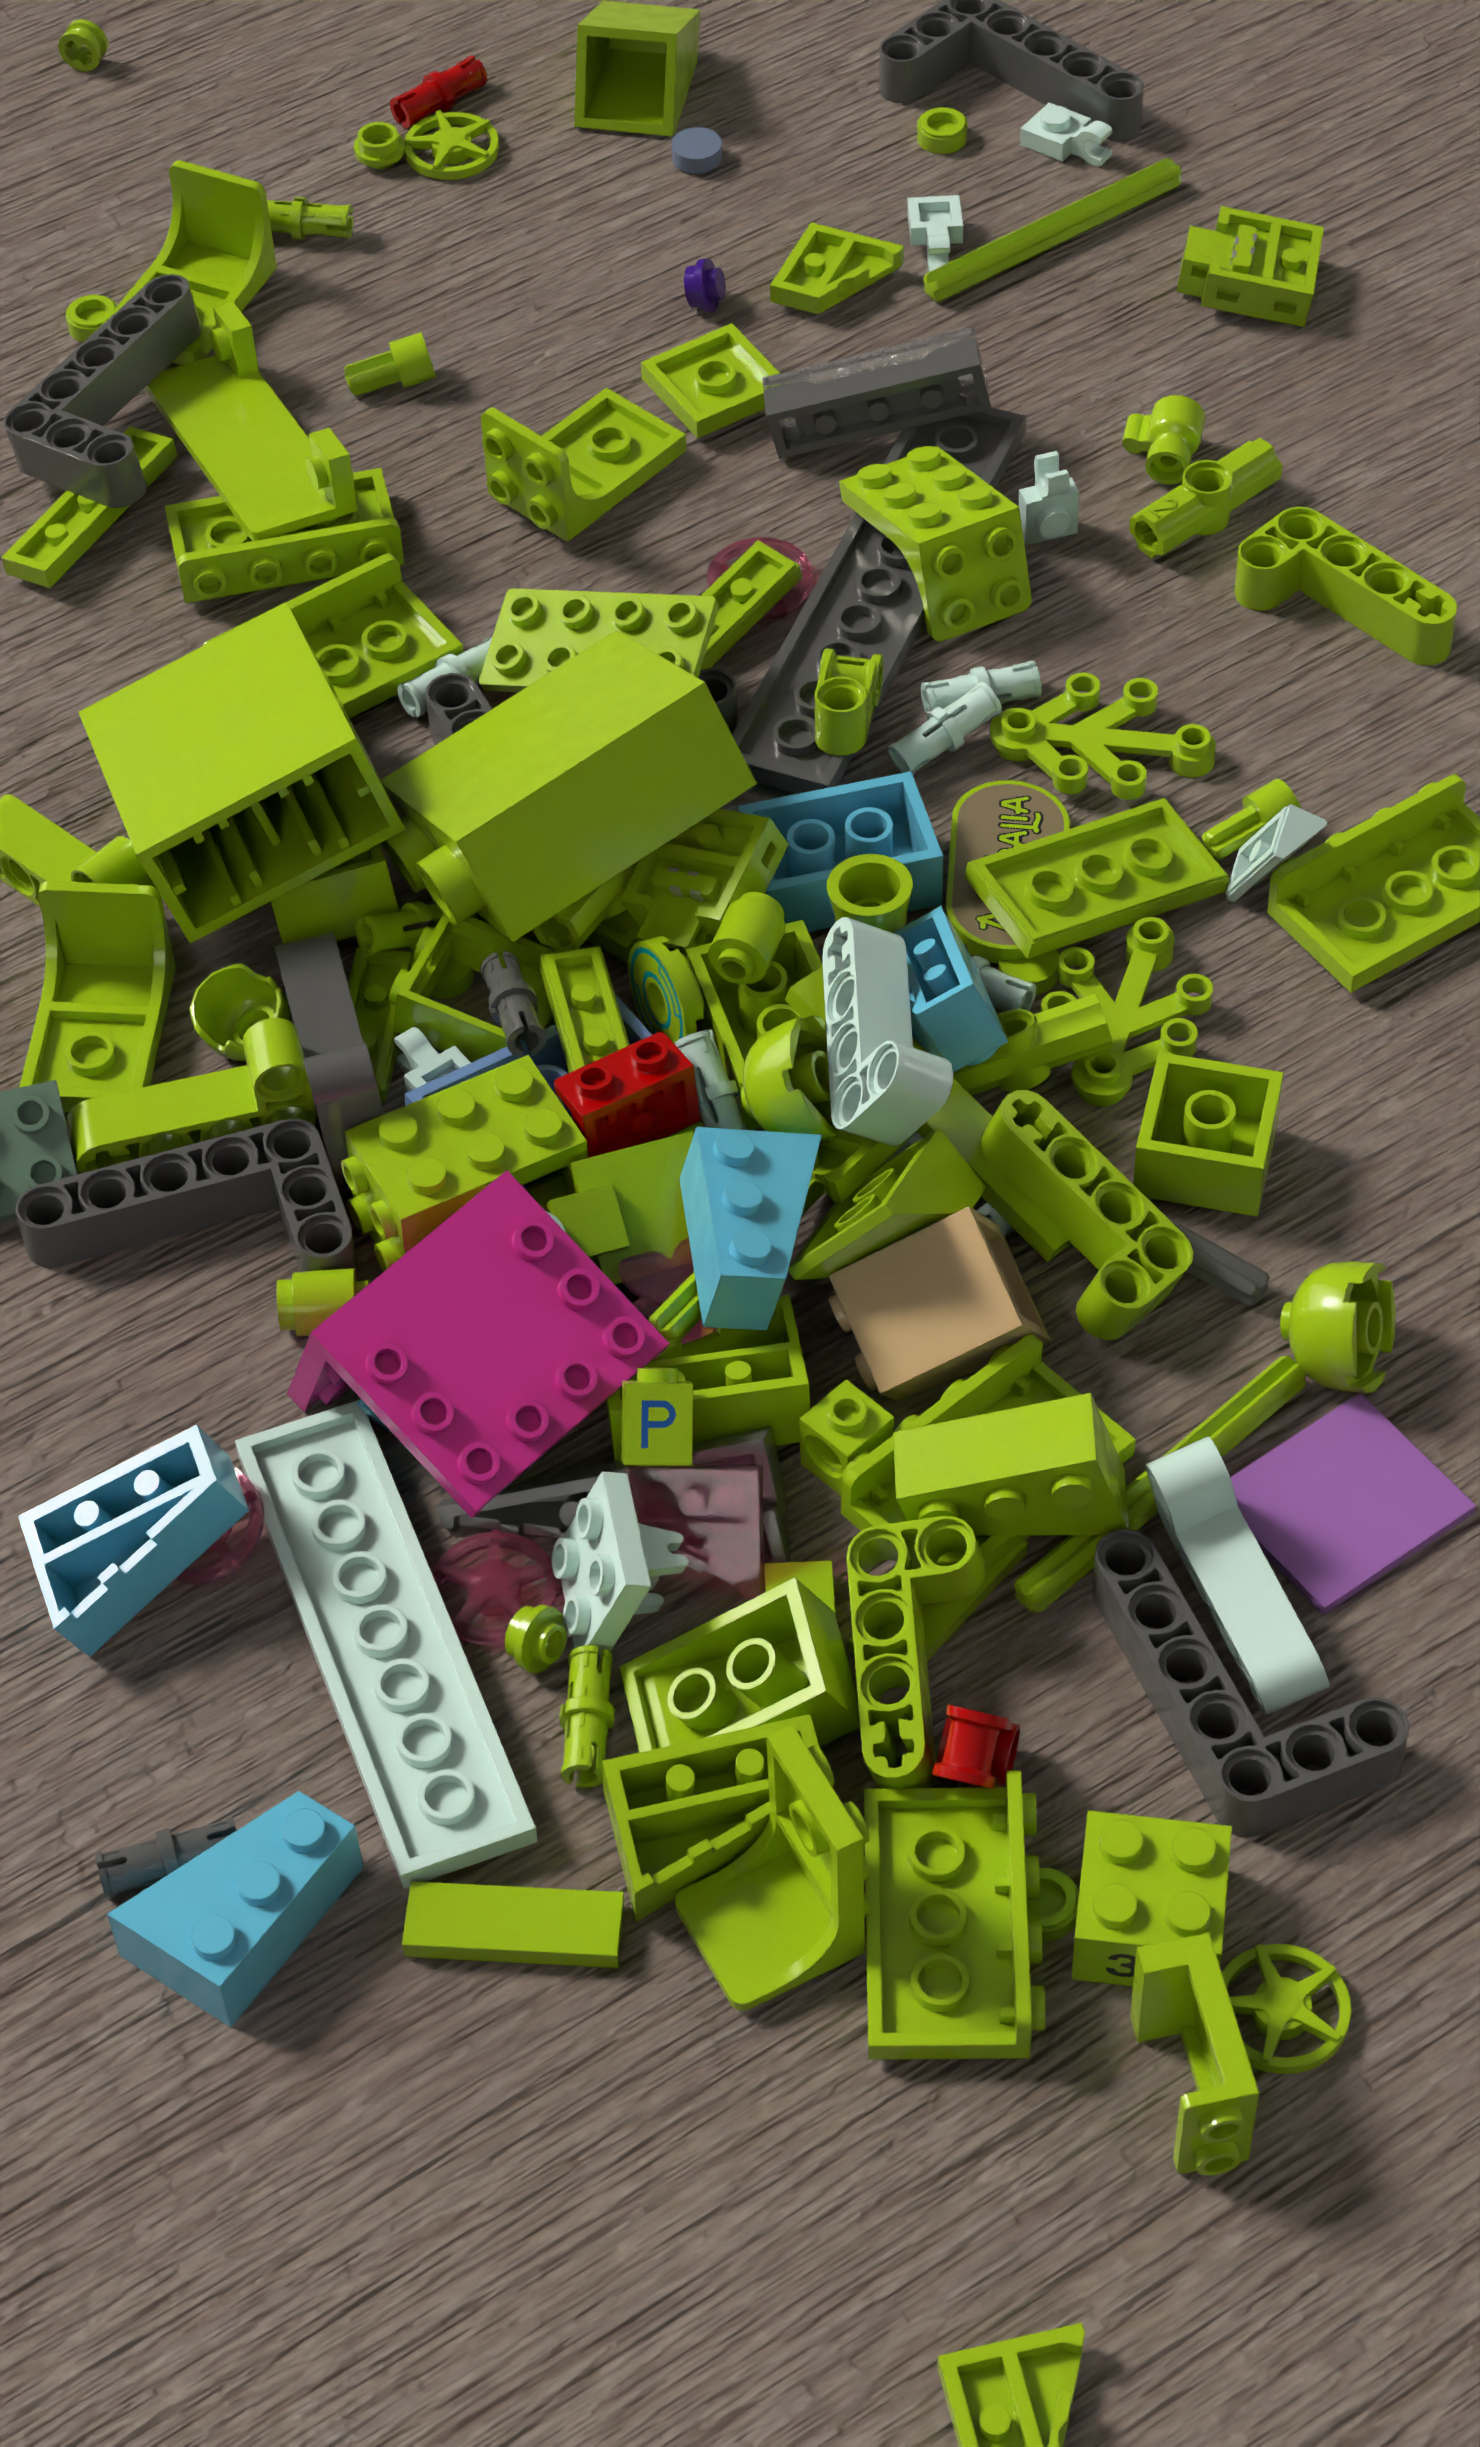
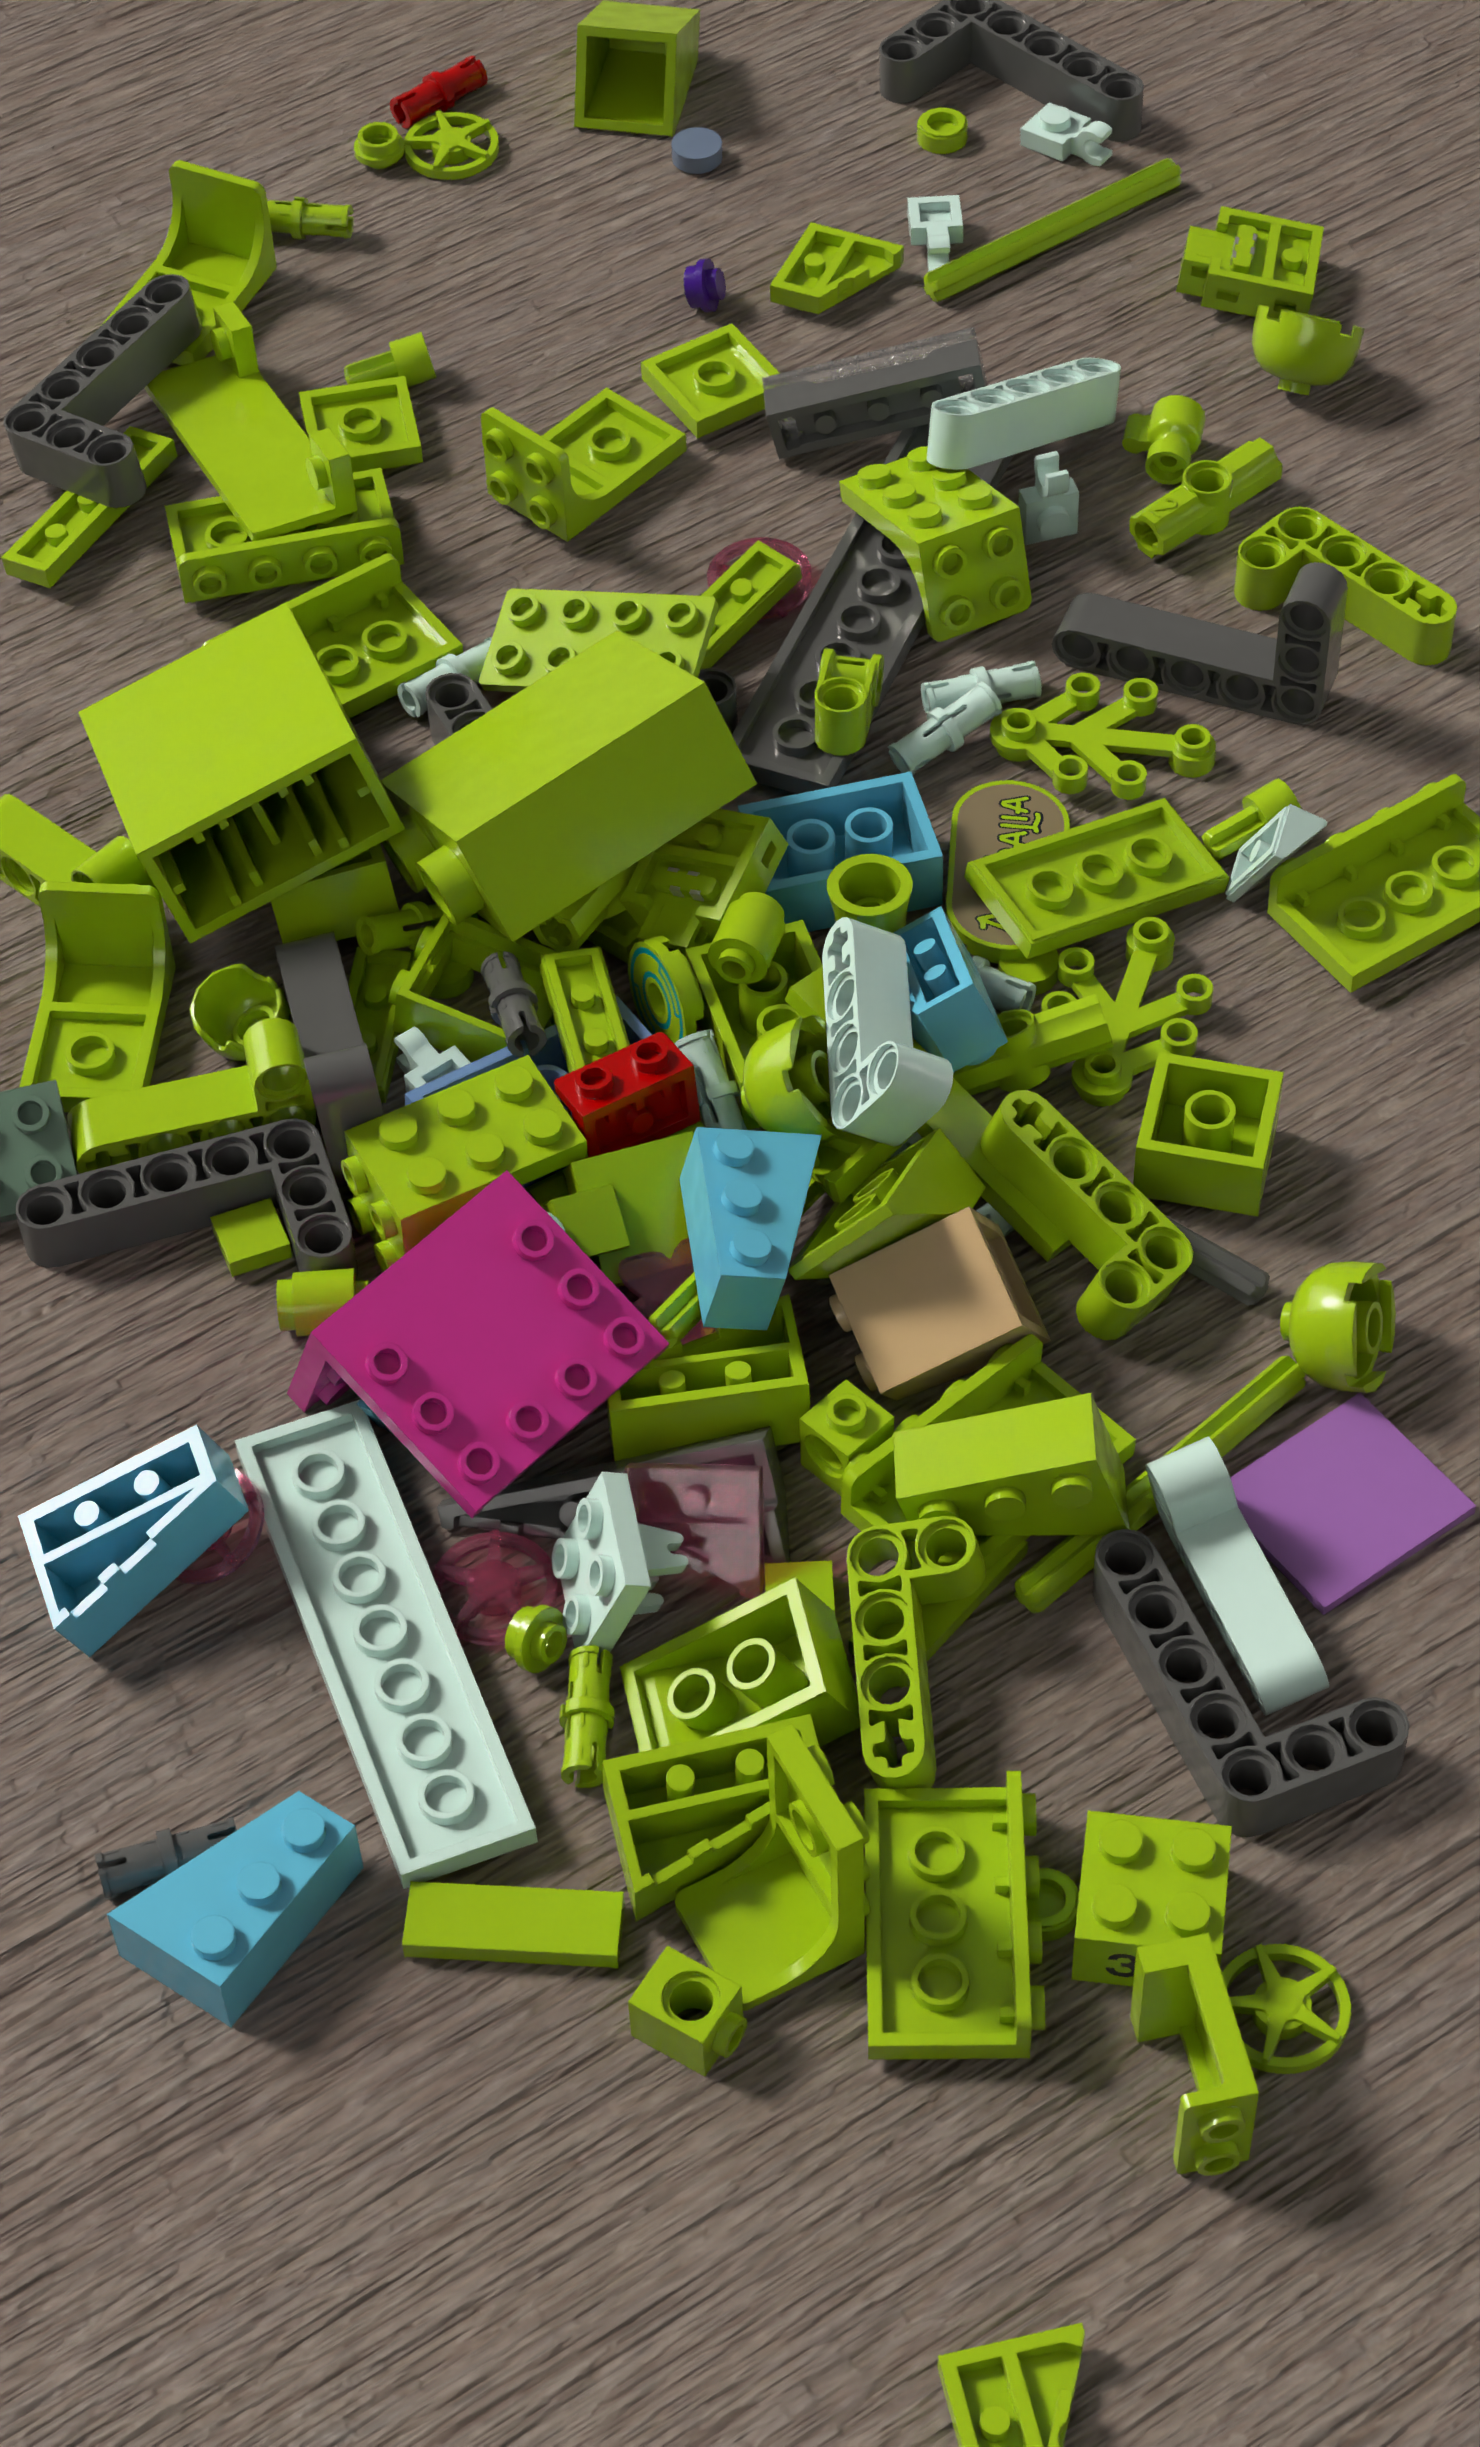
(84, 57): lime bush -> none
(87, 315): lime tile -> none
(251, 1237): none -> lime tile
(369, 420): none -> lime plate
(657, 1419): lime brick -> none
(684, 1984): none -> lime brick
(976, 1747): red piece -> none
(1022, 413): none -> light aqua beam
(1215, 662): none -> dark grey beam
(1303, 349): none -> lime cylinder

